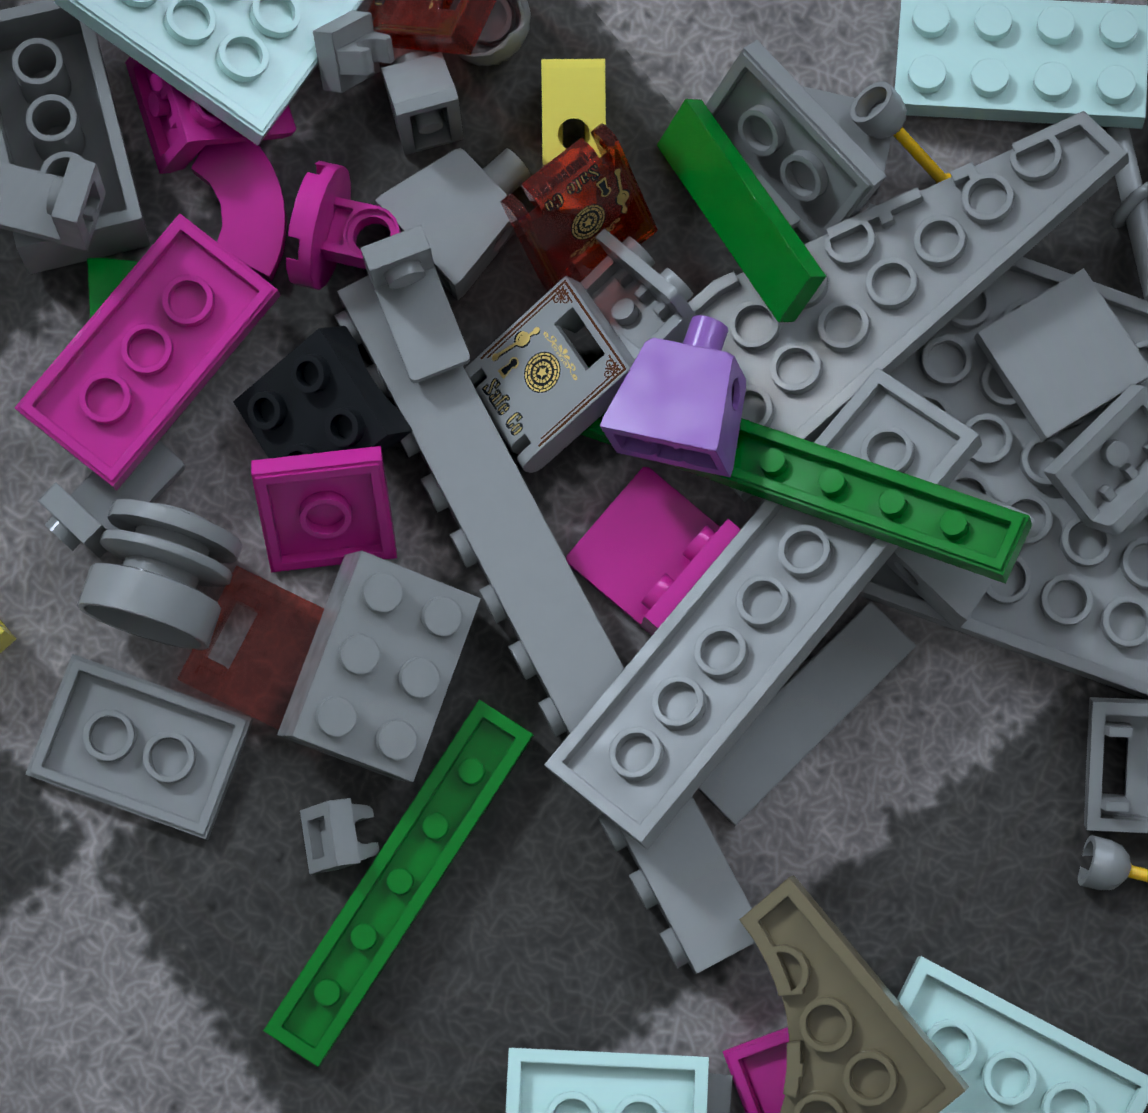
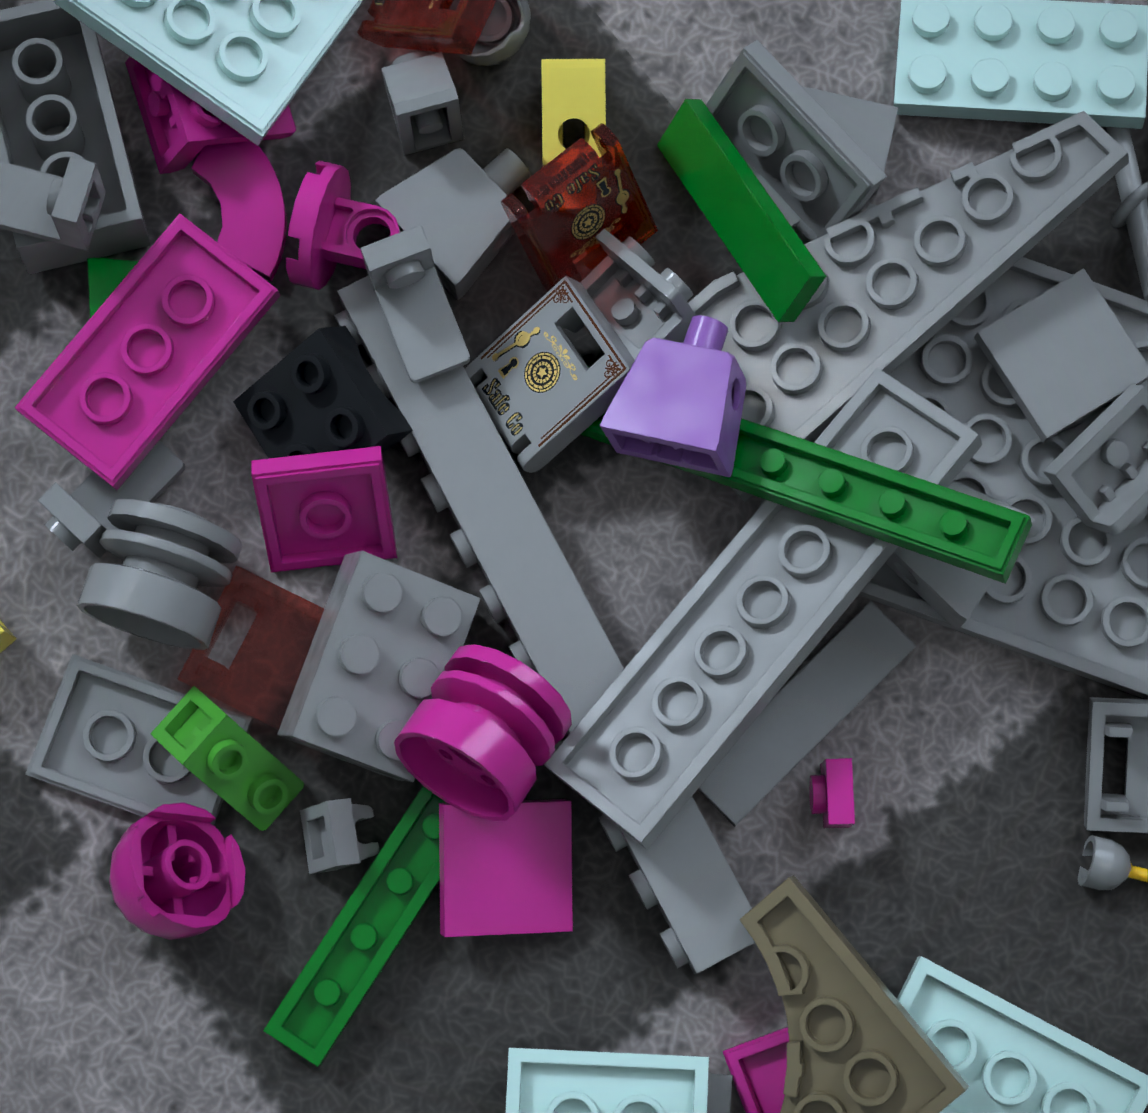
(176, 872): none -> dark pink cylinder
(227, 759): none -> bright green bracket
(350, 51): light grey tile -> none
(483, 732): none -> dark pink wheel
(506, 872): none -> dark pink tile
(649, 549): dark pink bracket -> none
(833, 793): none -> dark pink plate
(882, 114): light grey hinge -> none

